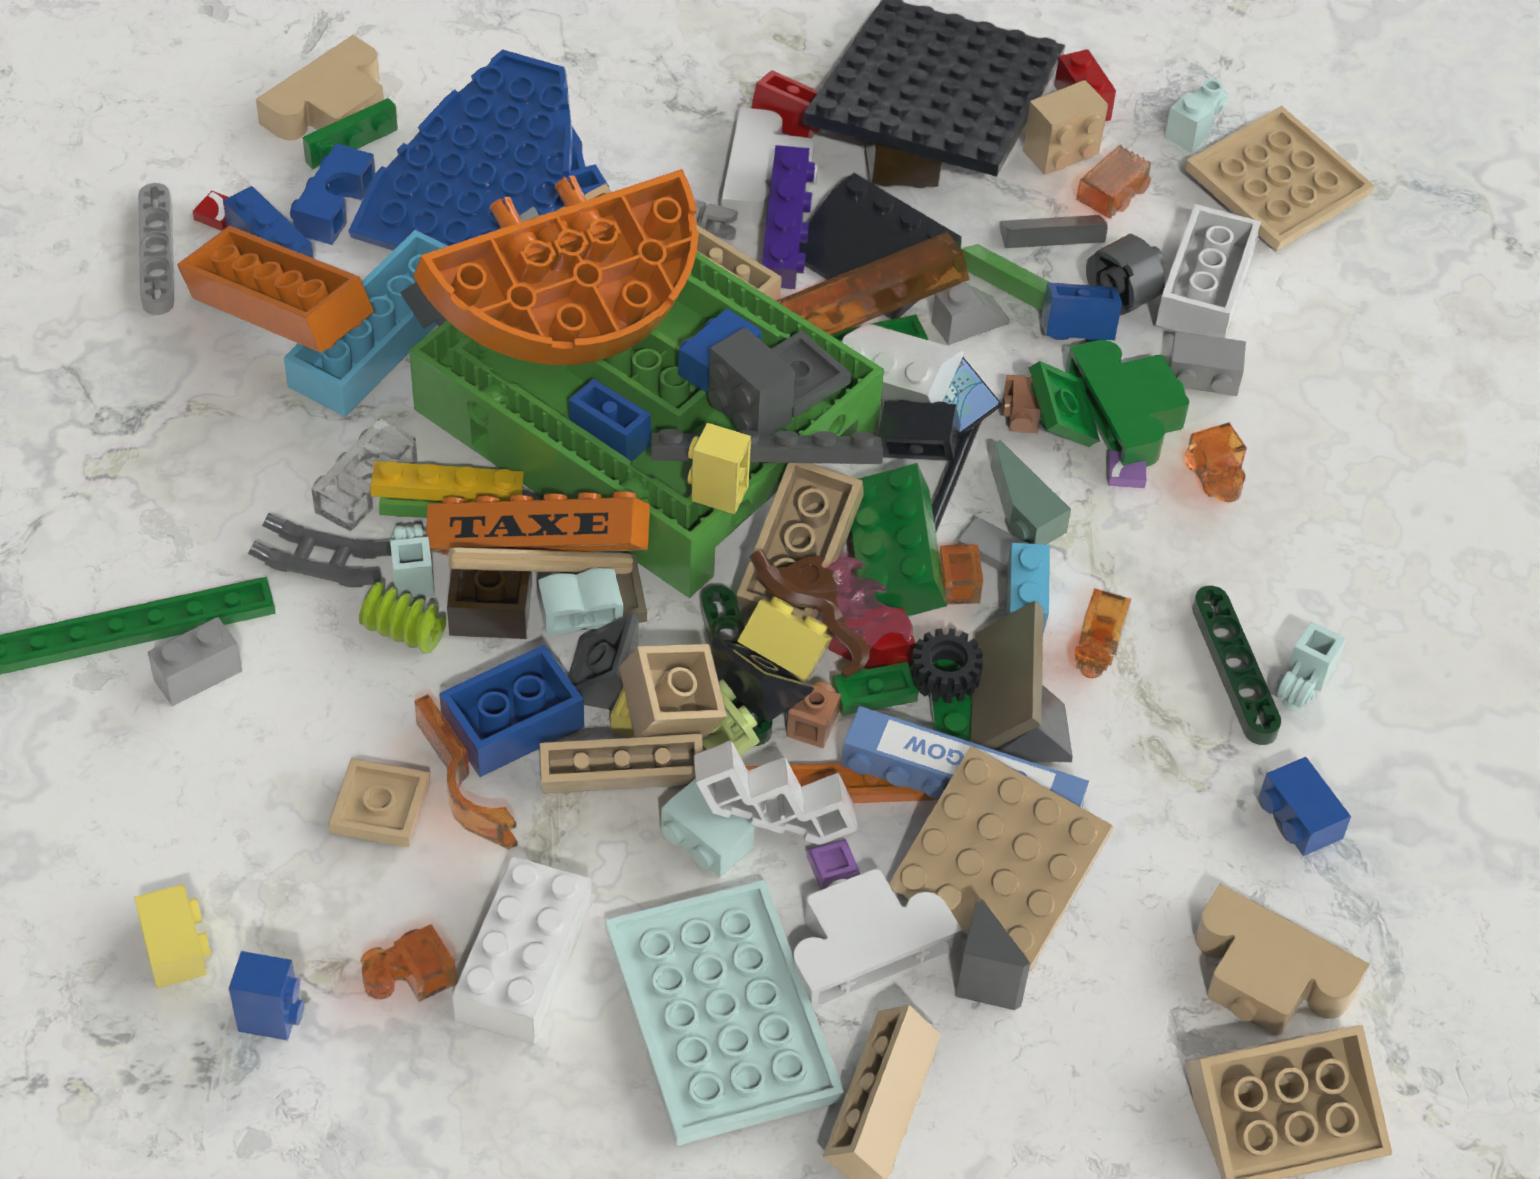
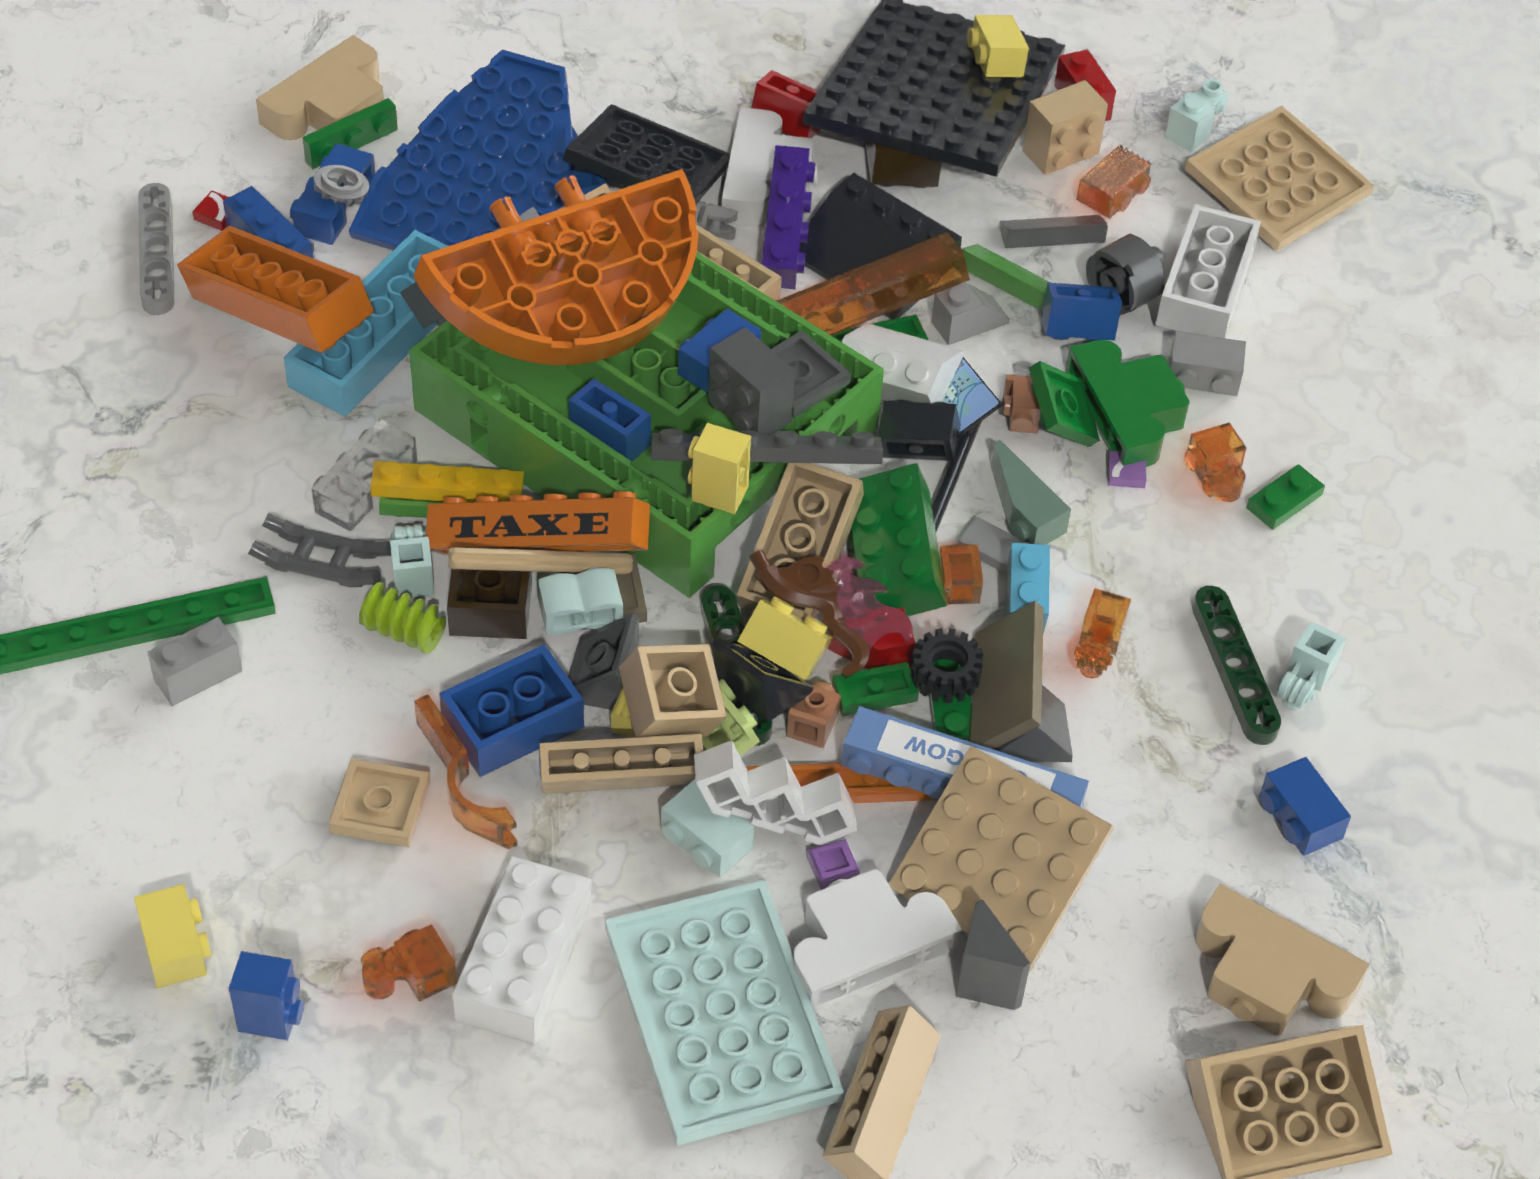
(329, 177): none -> light grey gear
(635, 149): none -> black plate
(998, 45): none -> light yellow brick
(1285, 496): none -> green plate

